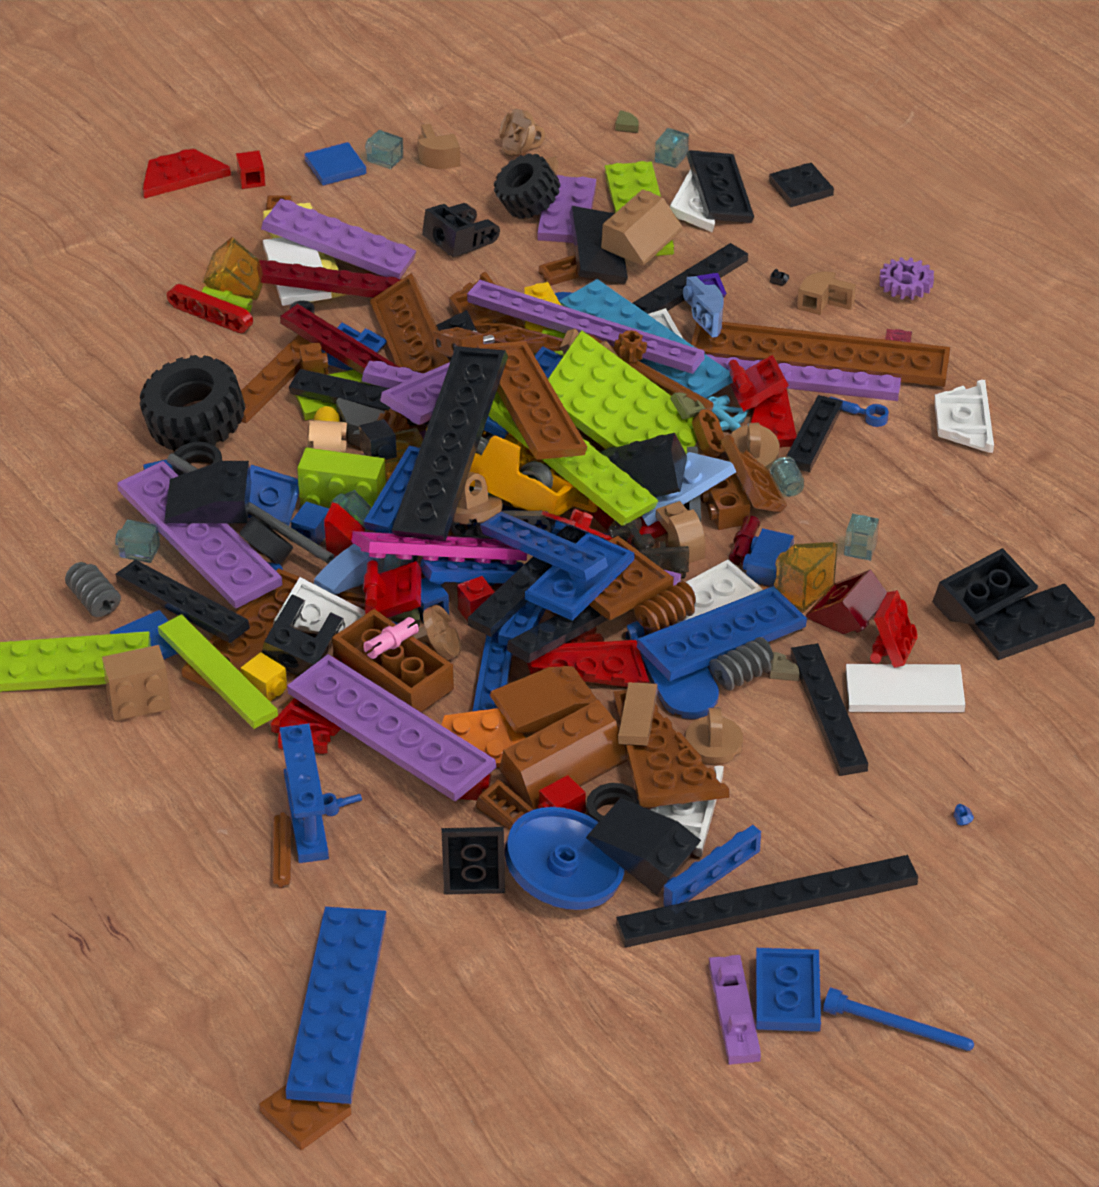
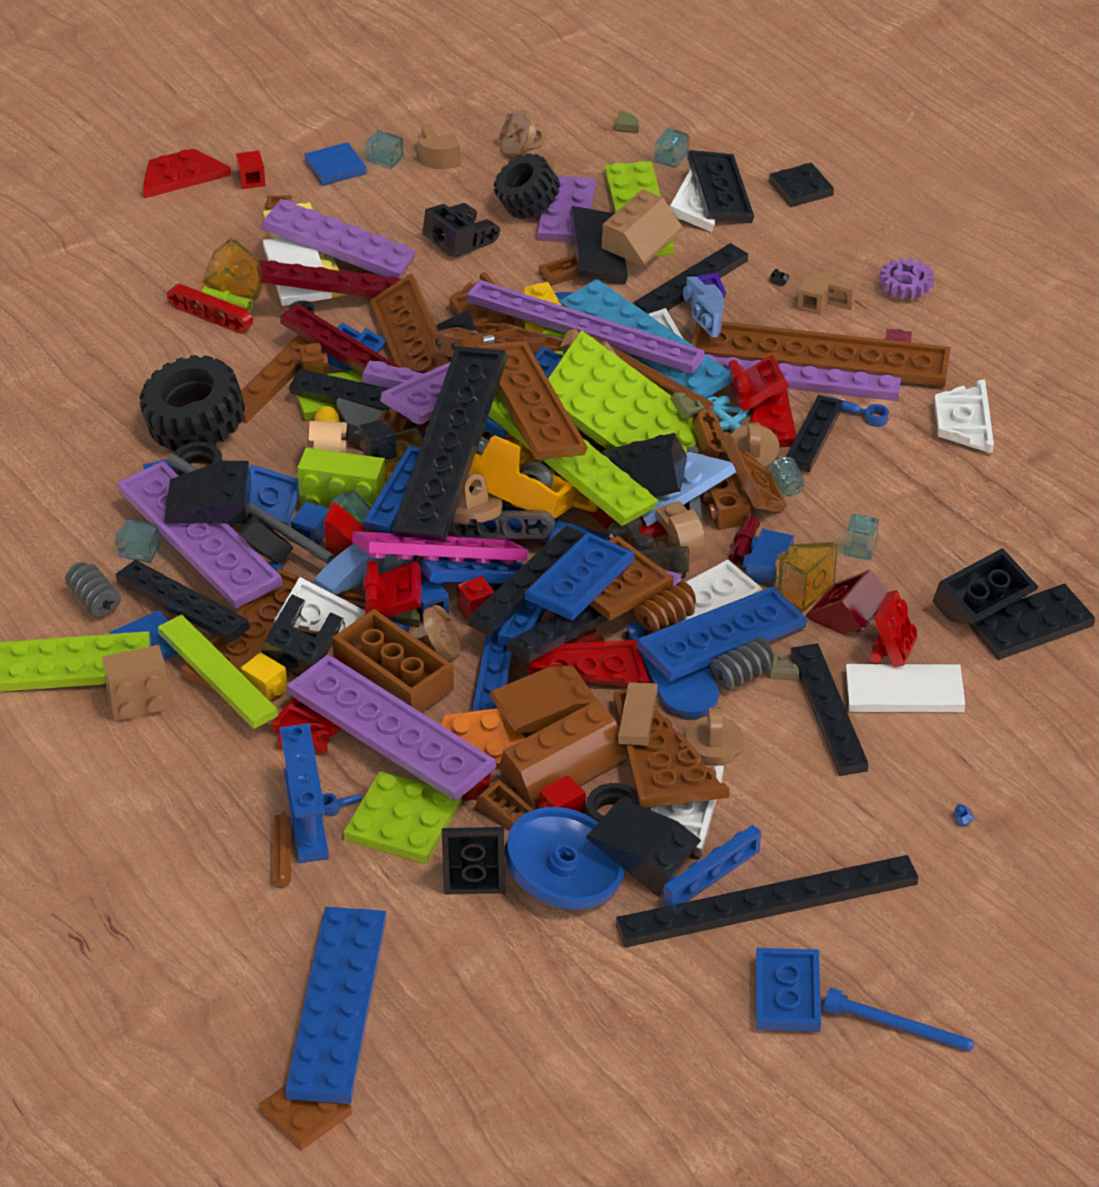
(391, 637): bright pink pin -> none
(401, 818): none -> lime plate
(544, 545): blue plate -> none
(579, 521): red piece -> none
(630, 346): dark orange gear -> none
(734, 1009): medium lavender hinge -> none

